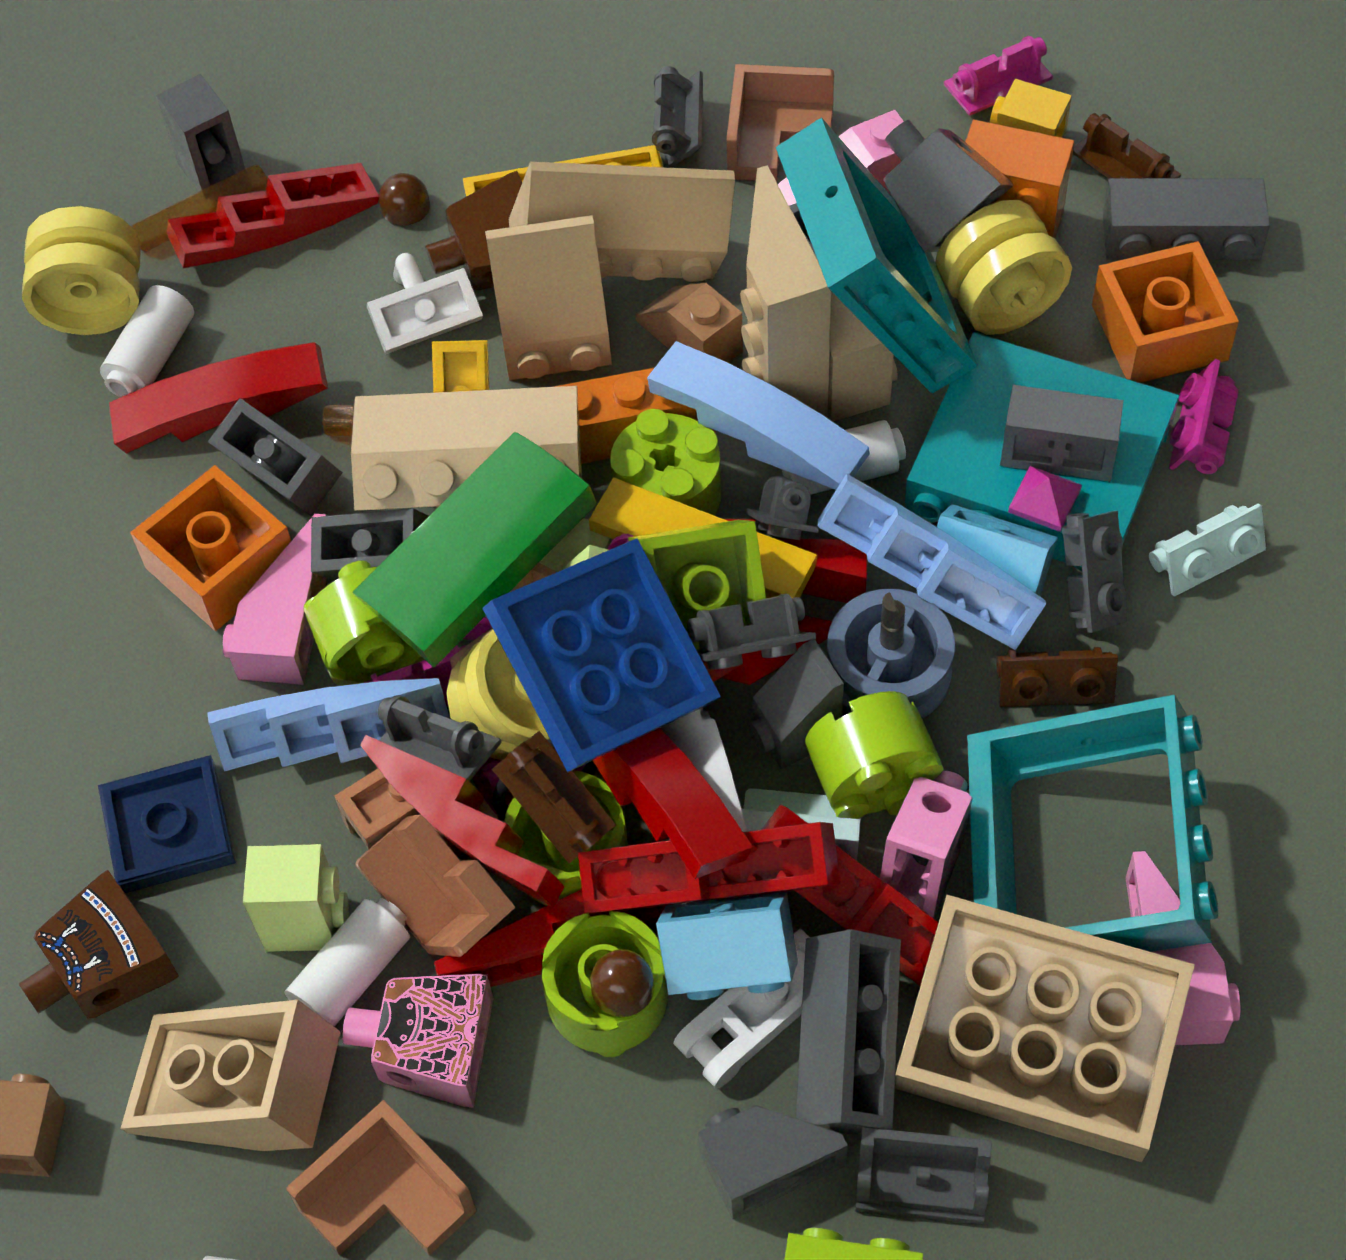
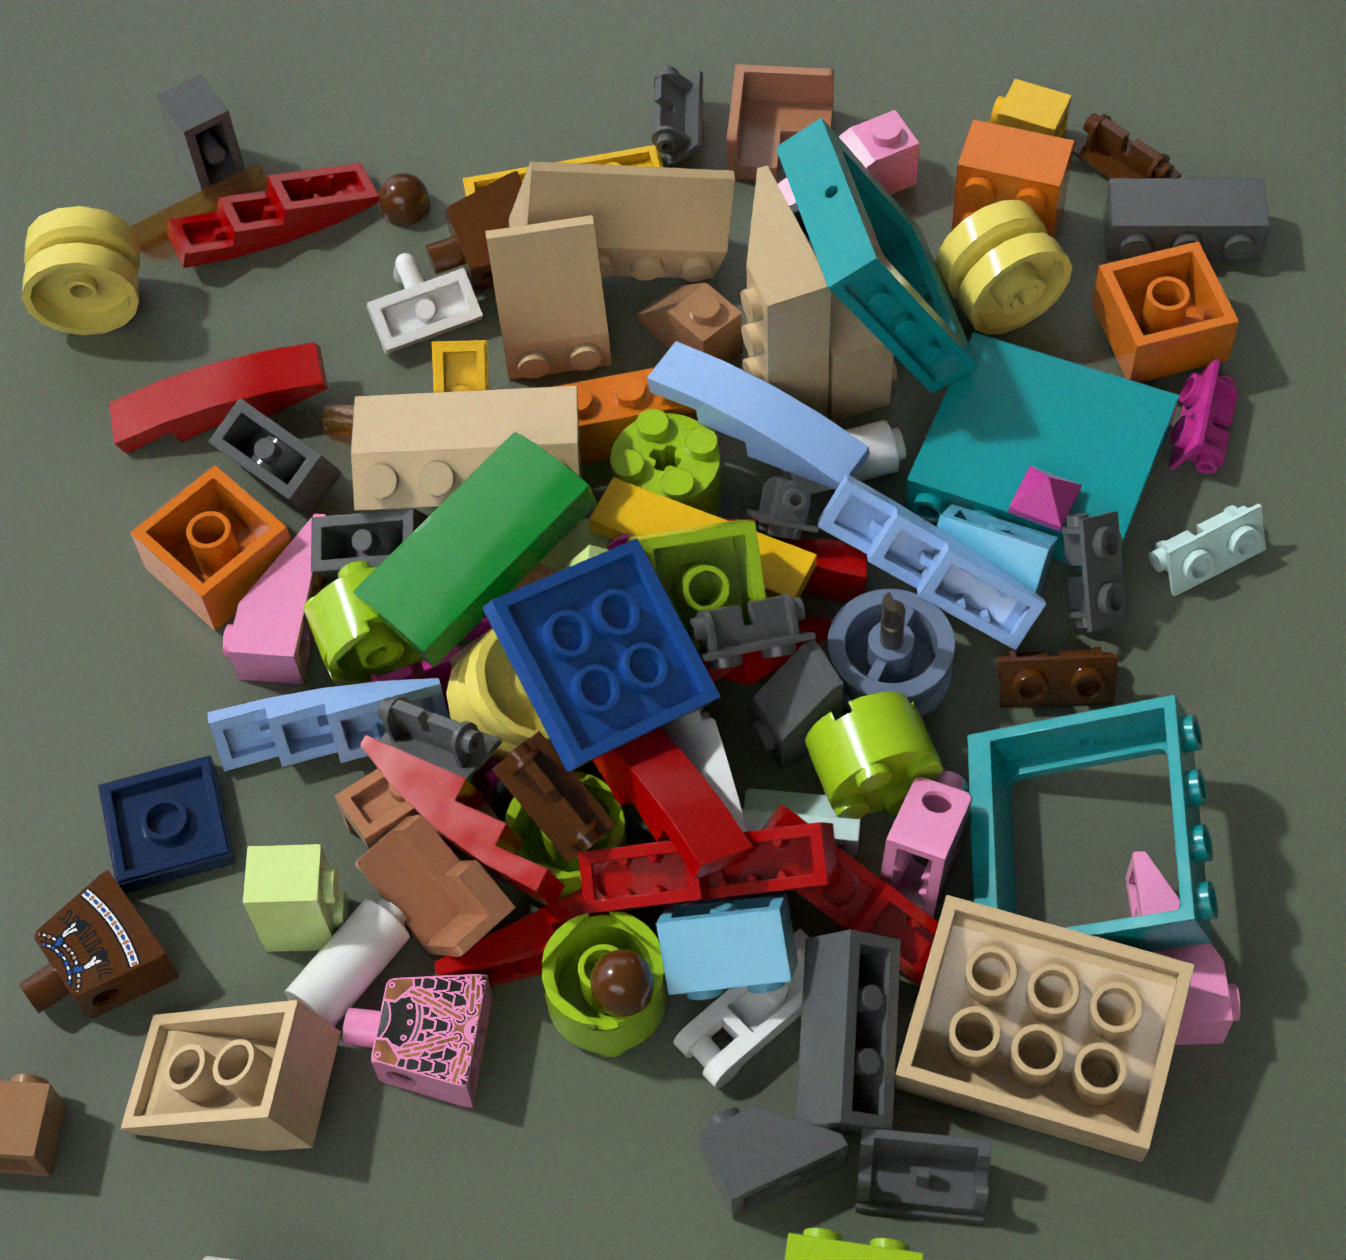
(146, 341): white brick -> none
(378, 1171): nougat panel -> none
(939, 182): dark grey torso -> none
(980, 83): dark pink hinge -> none
(1062, 432): dark grey hinge -> none

